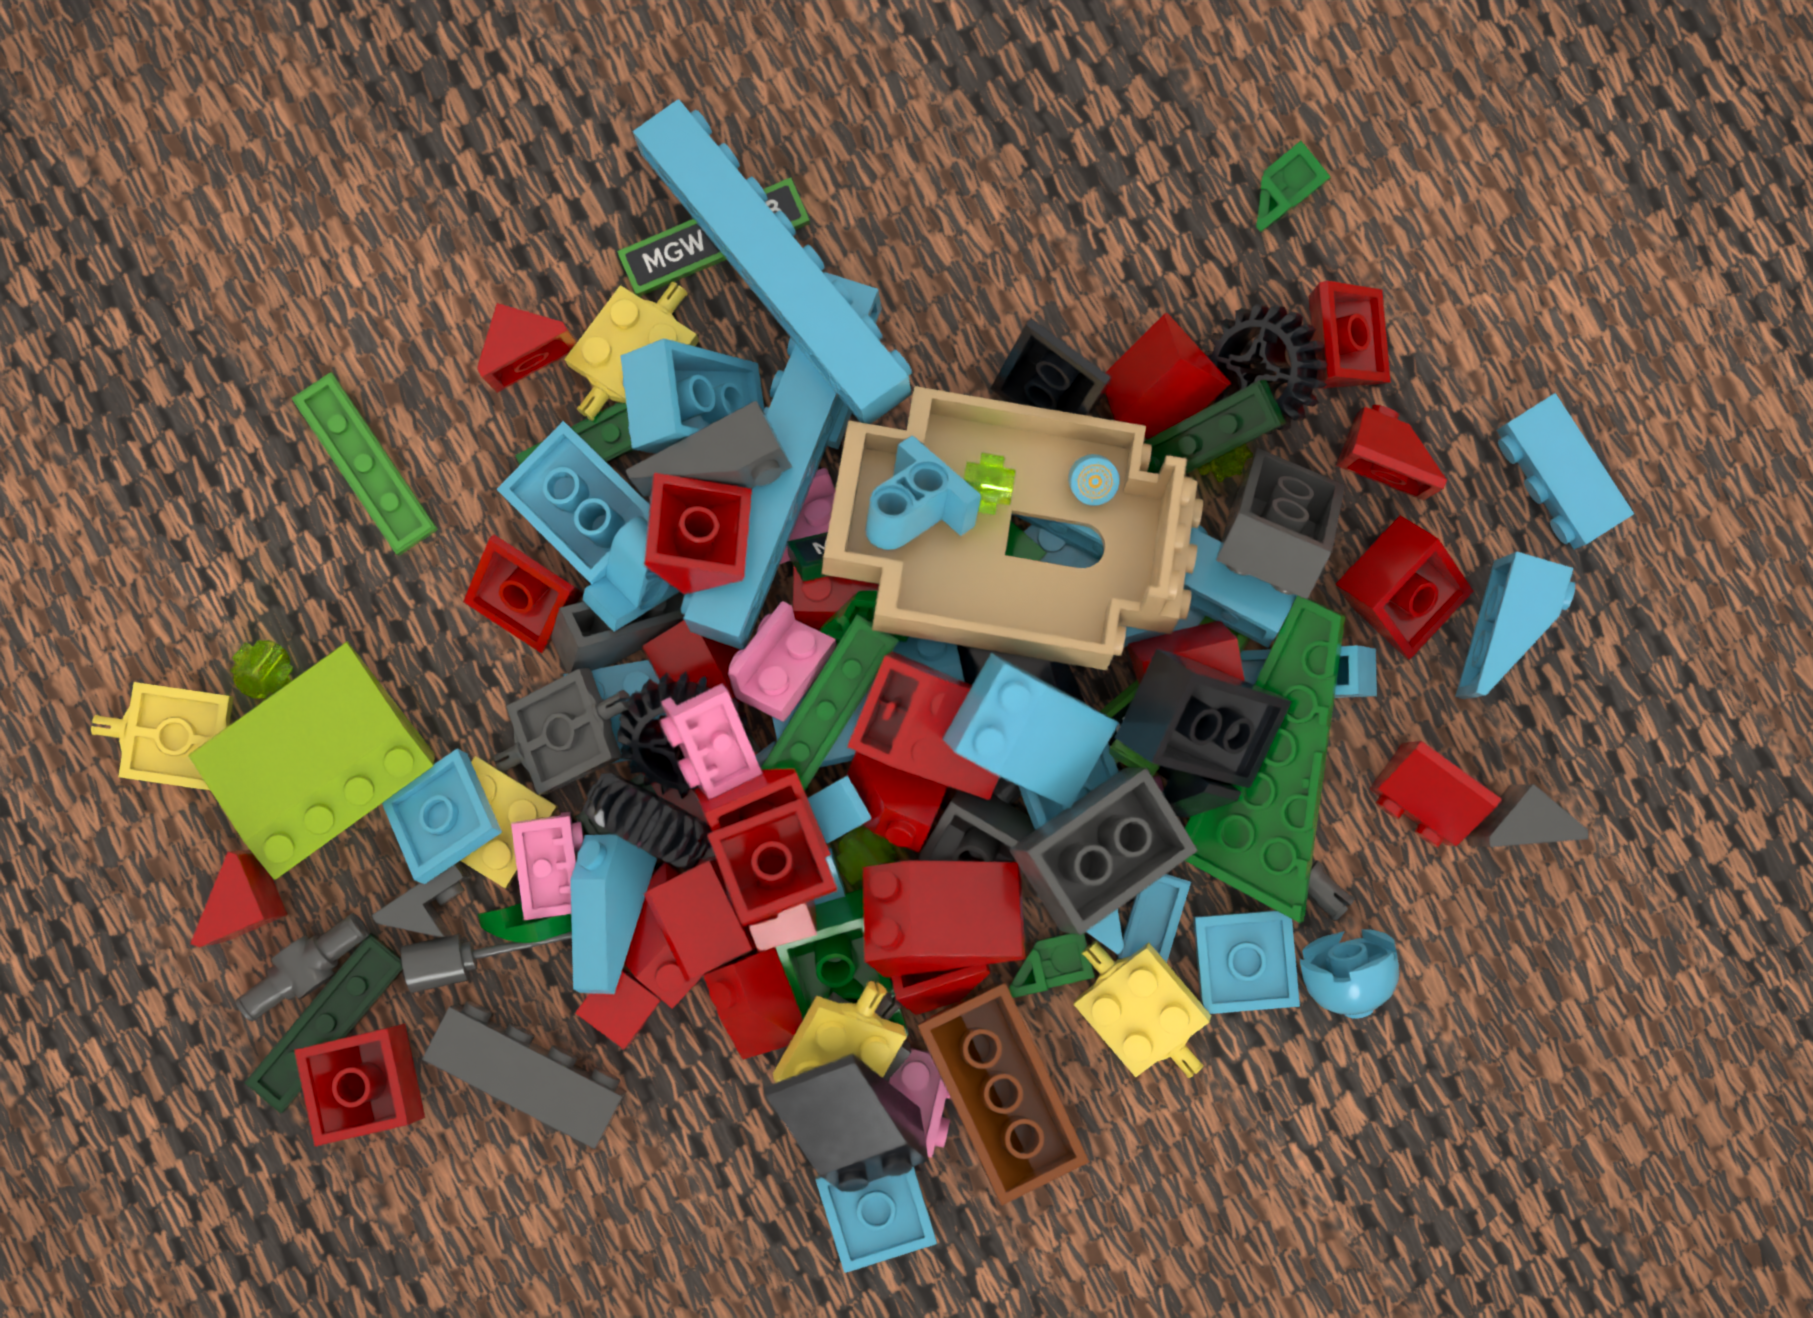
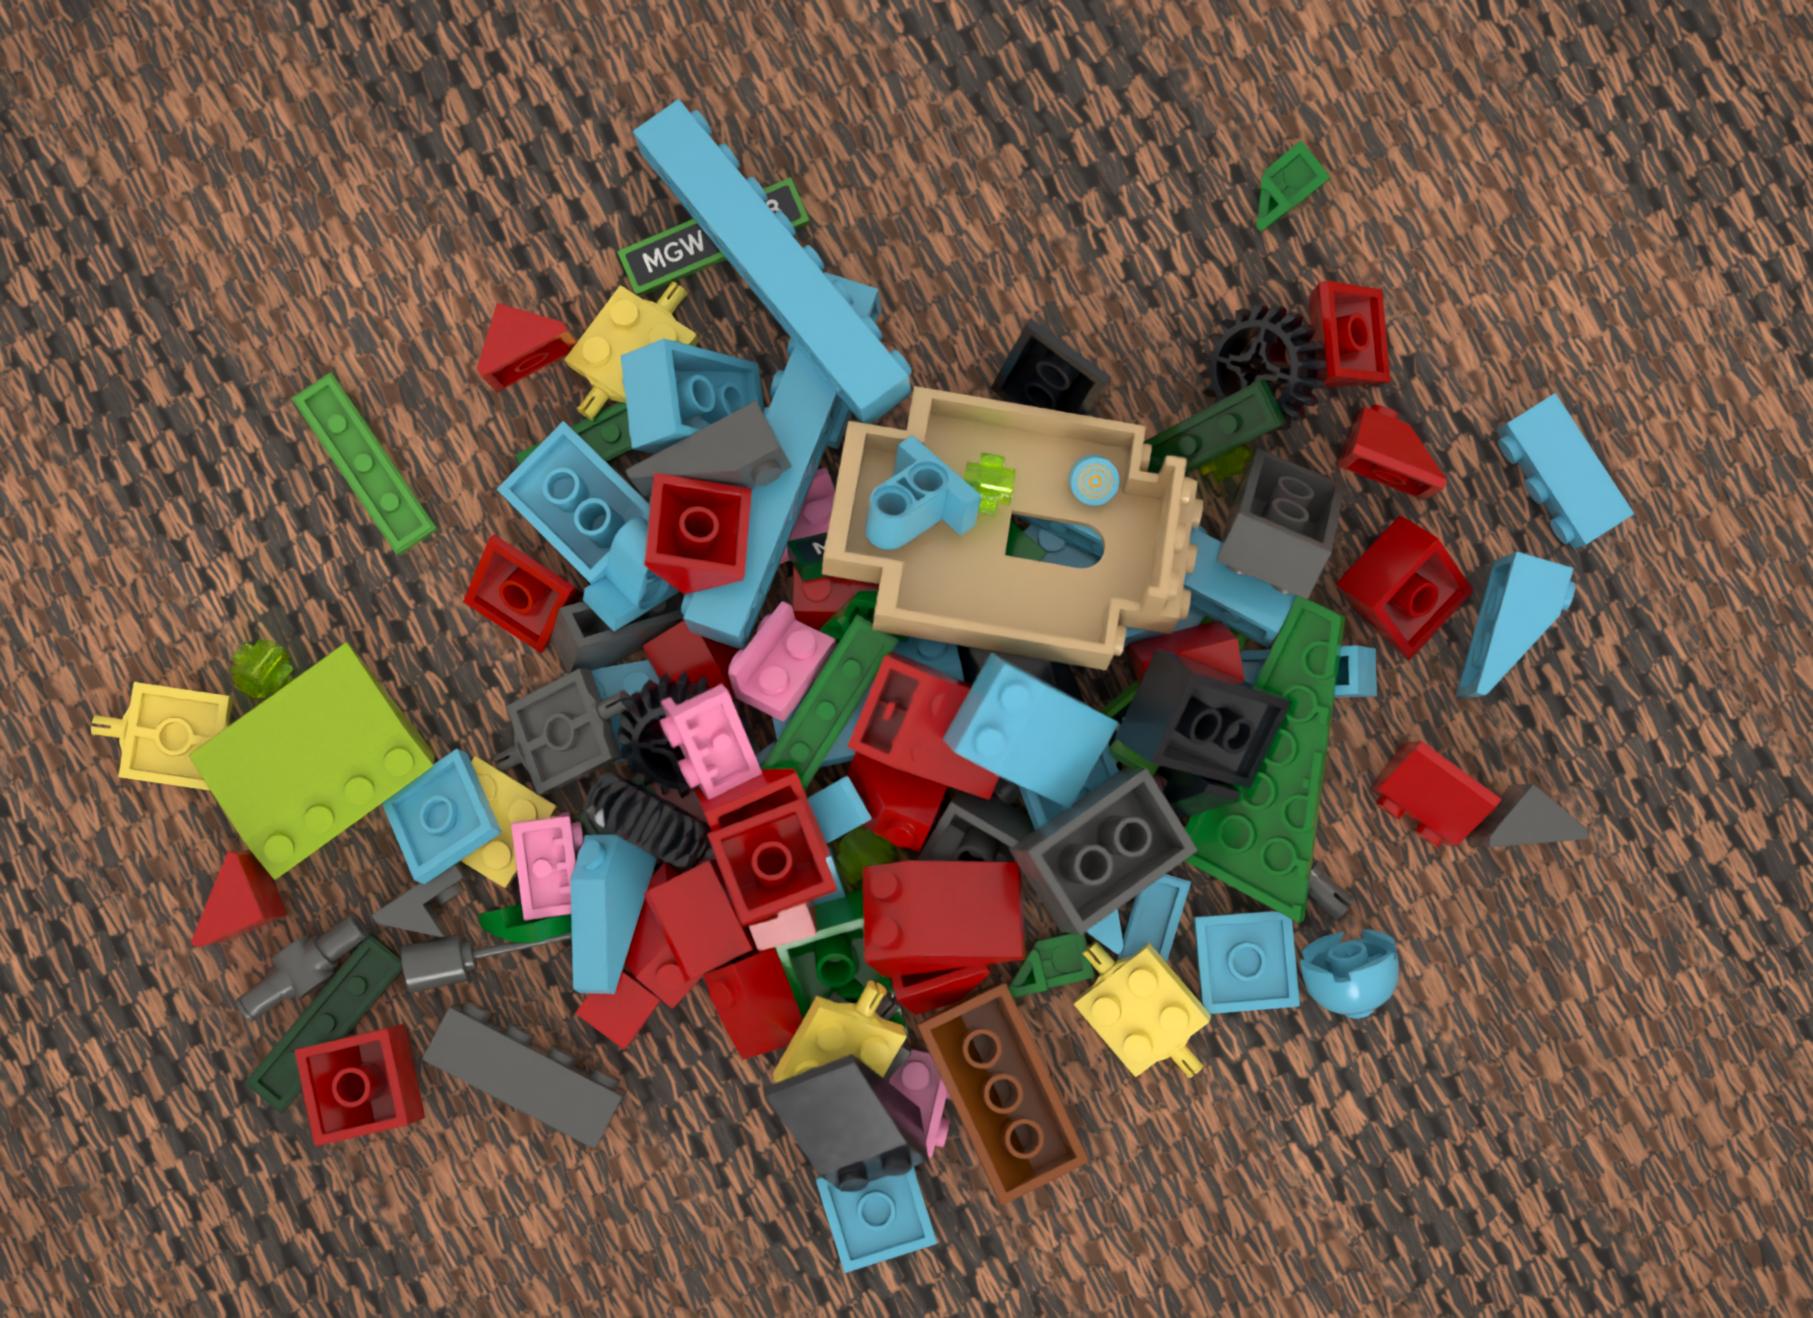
(1162, 379): red slope -> none

